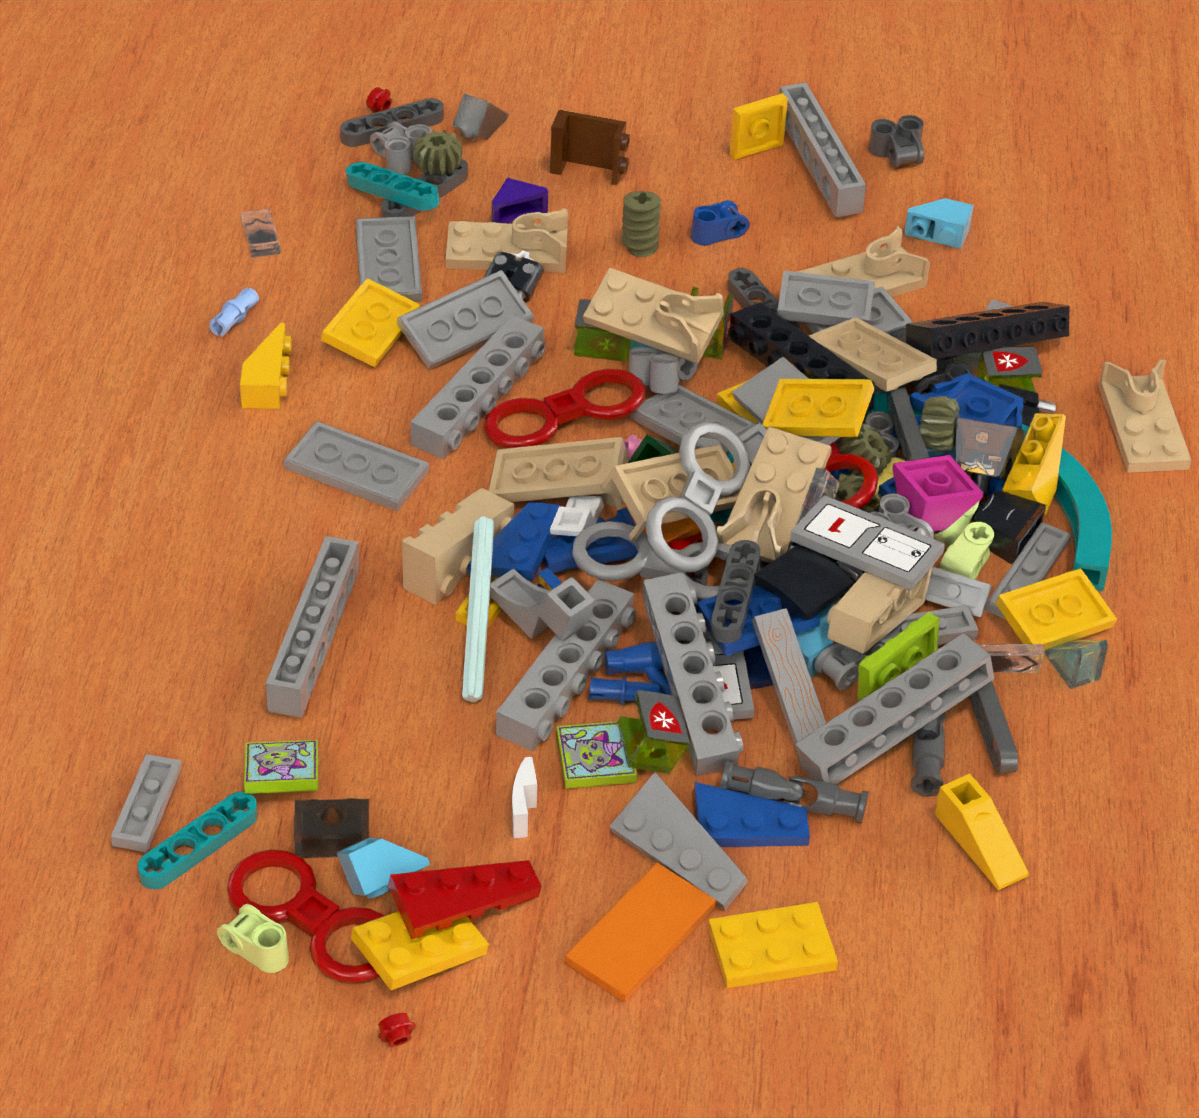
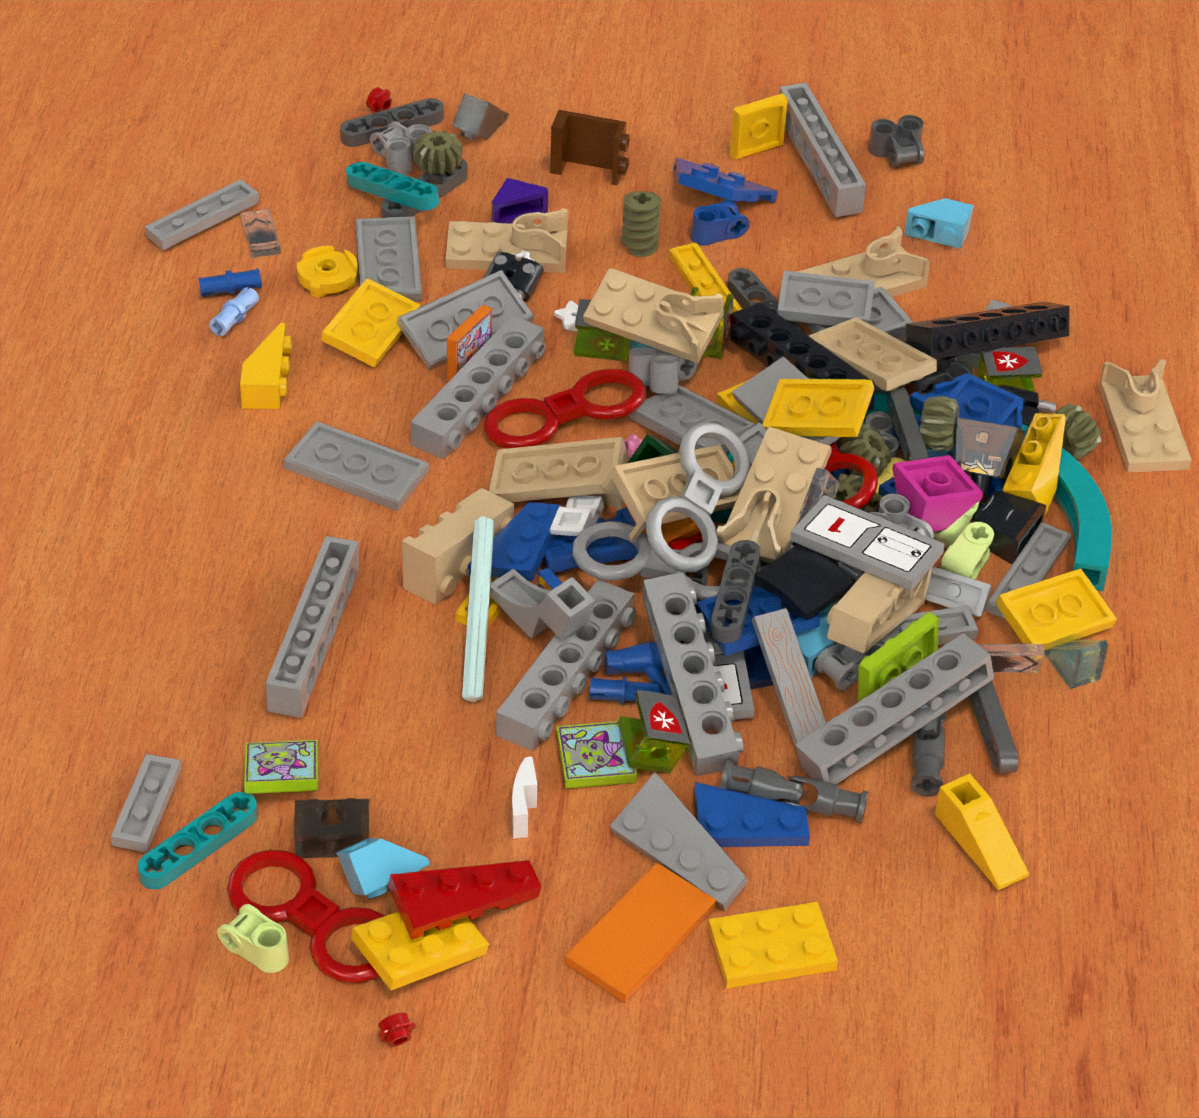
(201, 214): none -> light grey plate
(230, 282): none -> blue pin
(341, 273): none -> yellow plate
(468, 339): none -> orange tile
(568, 316): none -> white plate
(699, 272): none -> yellow tile
(727, 186): none -> blue wing
(1080, 431): none -> olive gear

